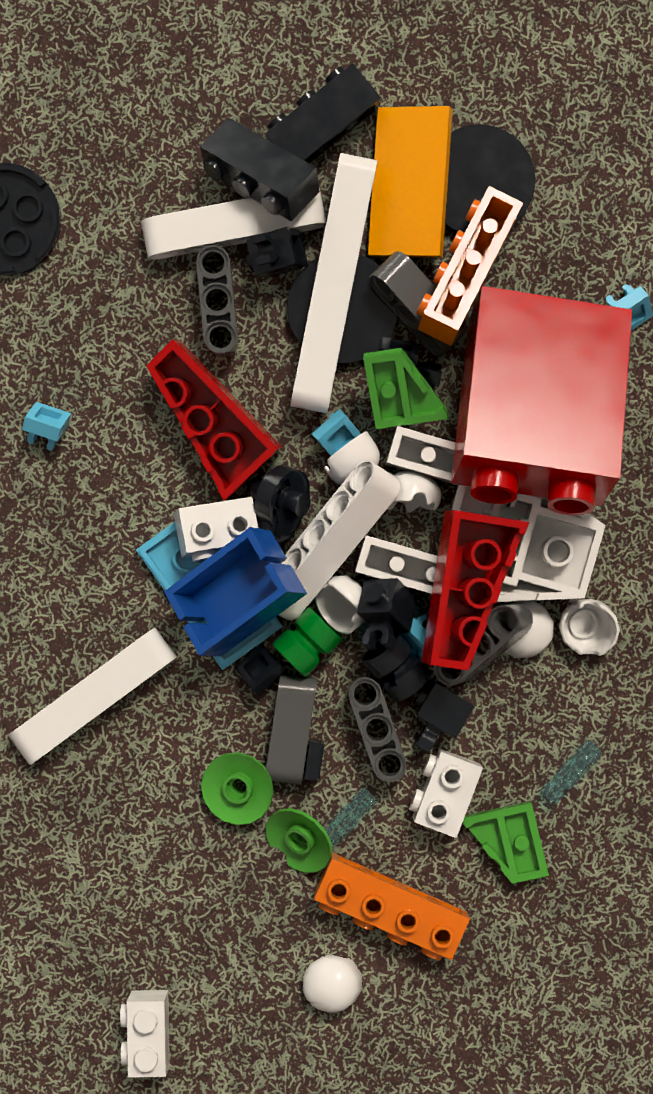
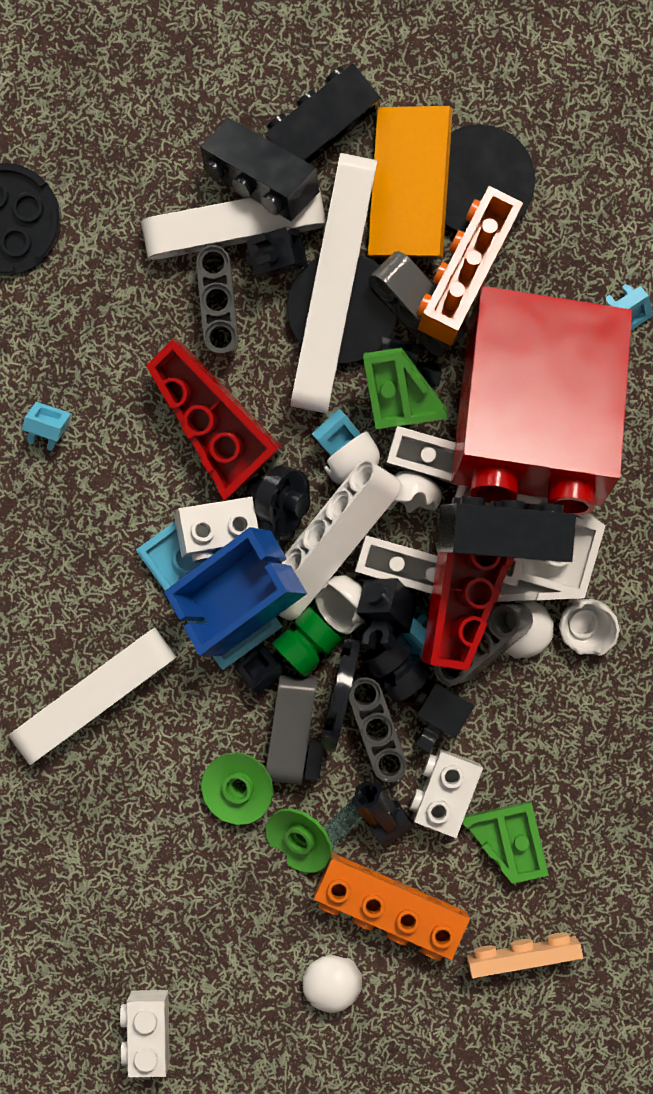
(340, 694): none -> black tile
(381, 813): none -> black piece
(506, 529): none -> black brick
(524, 955): none -> light nougat plate
(571, 771): clear light blue axle -> none

